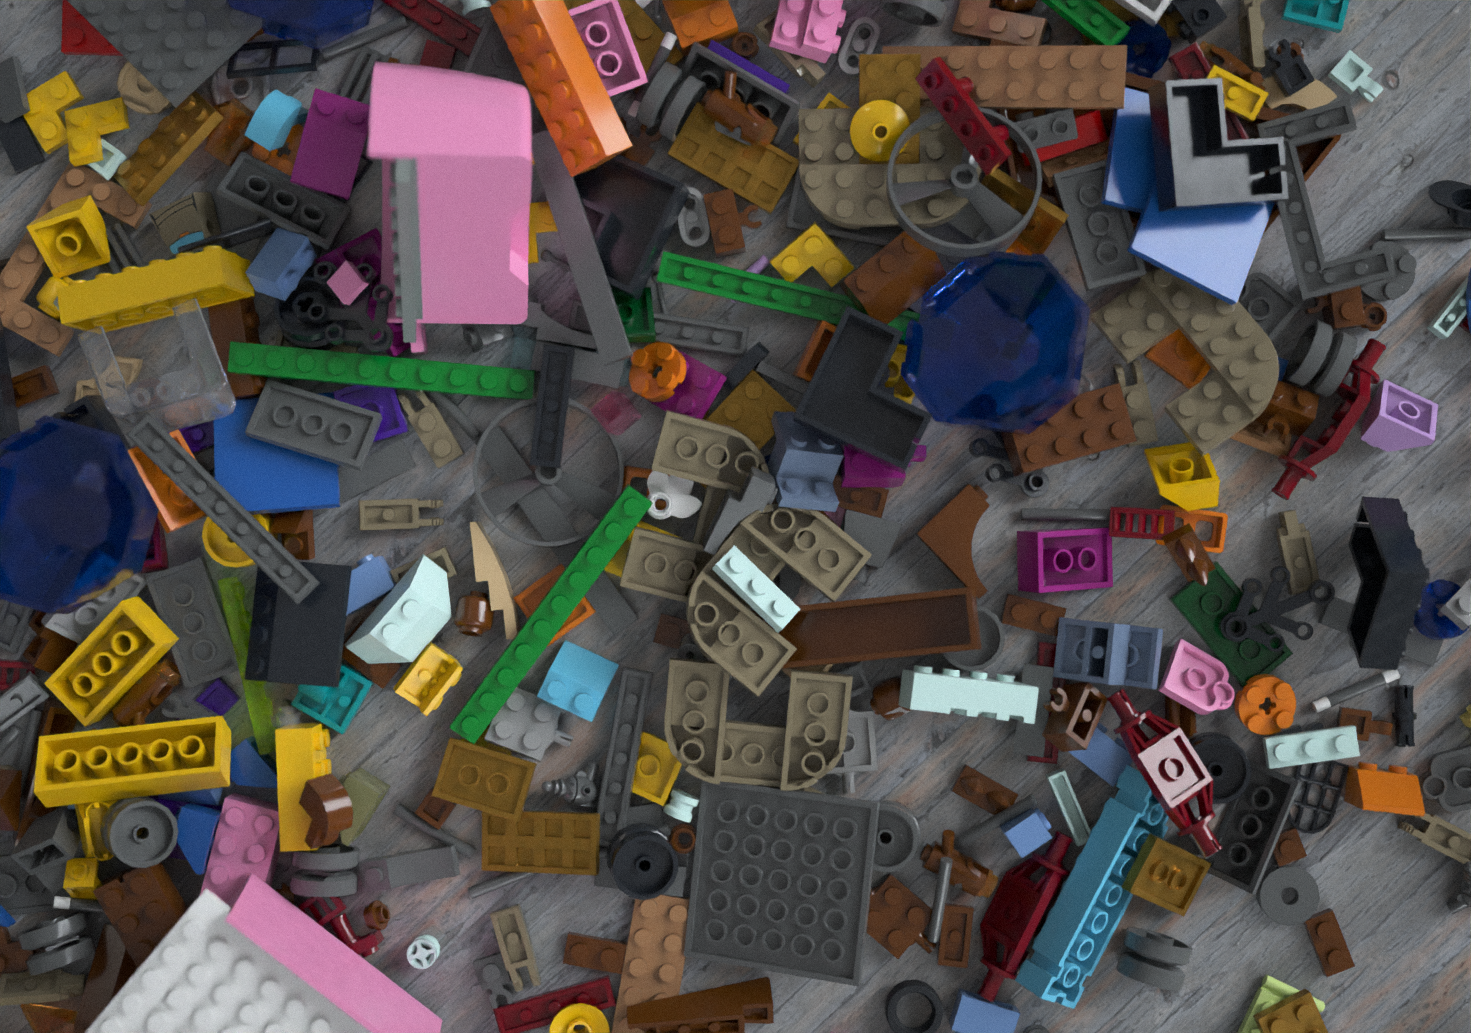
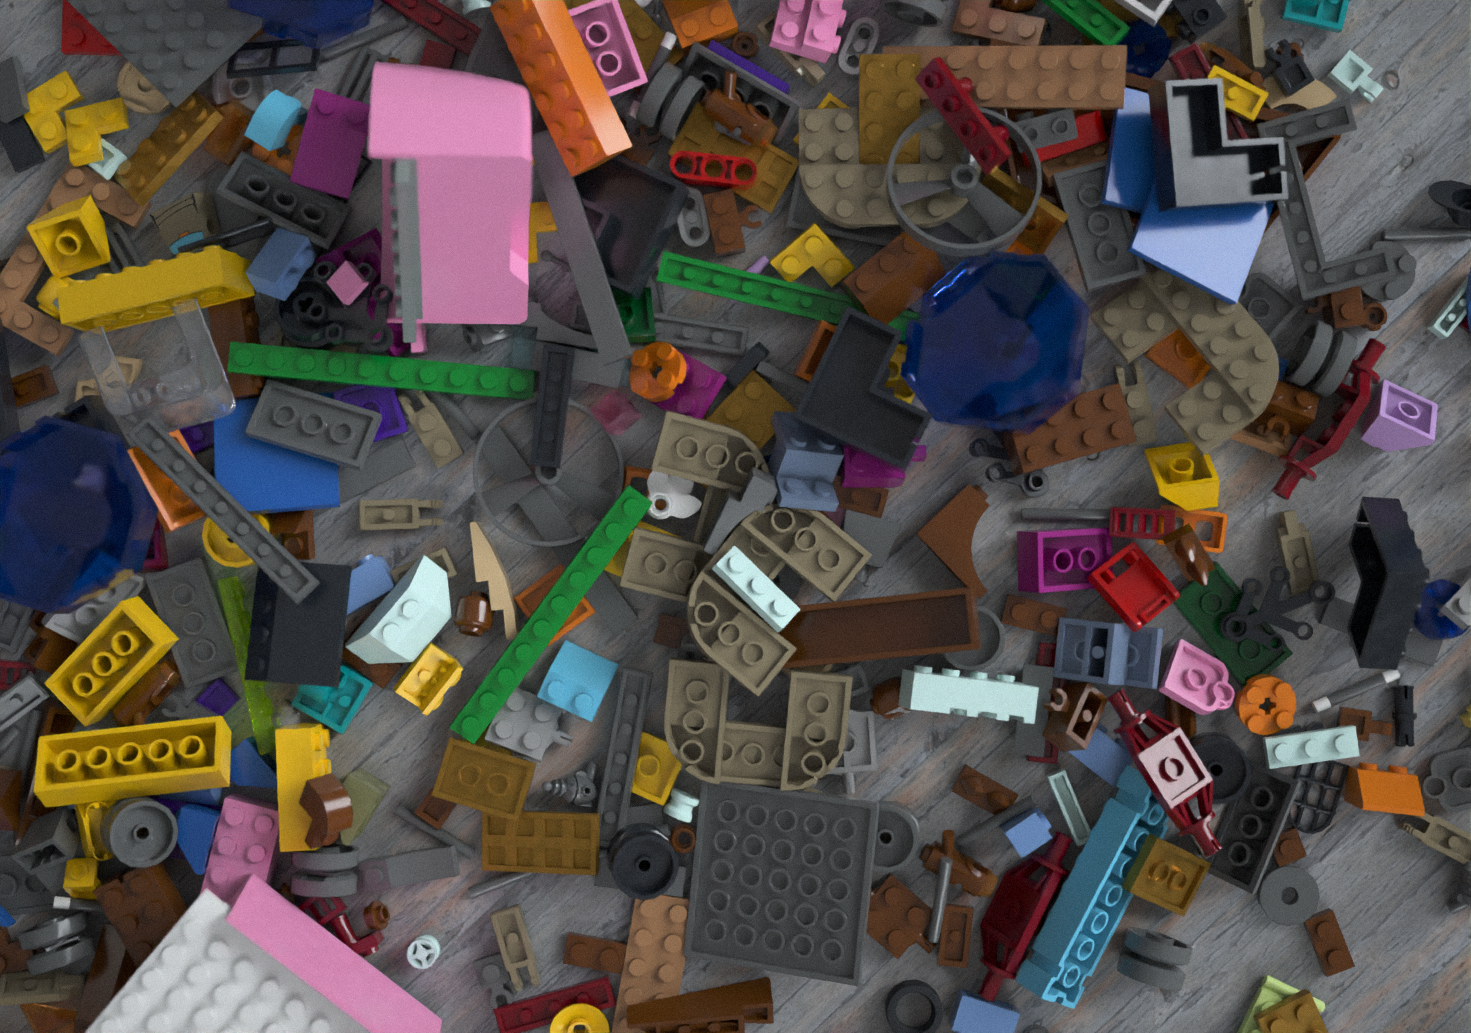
(701, 161): none -> red beam
(866, 121): yellow dish -> none
(1136, 593): none -> red container

